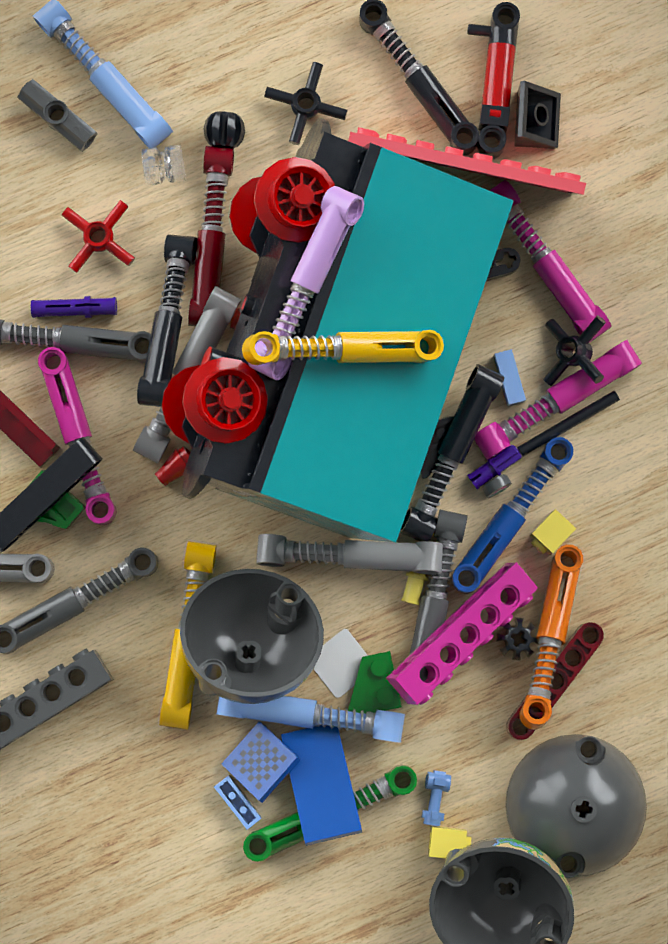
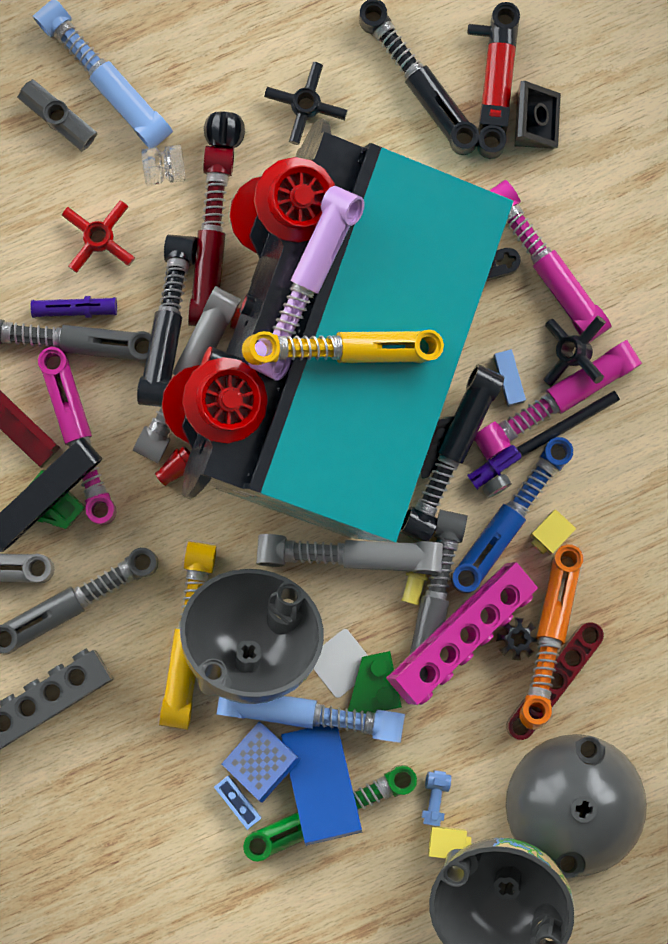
(478, 163): coral plate -> none

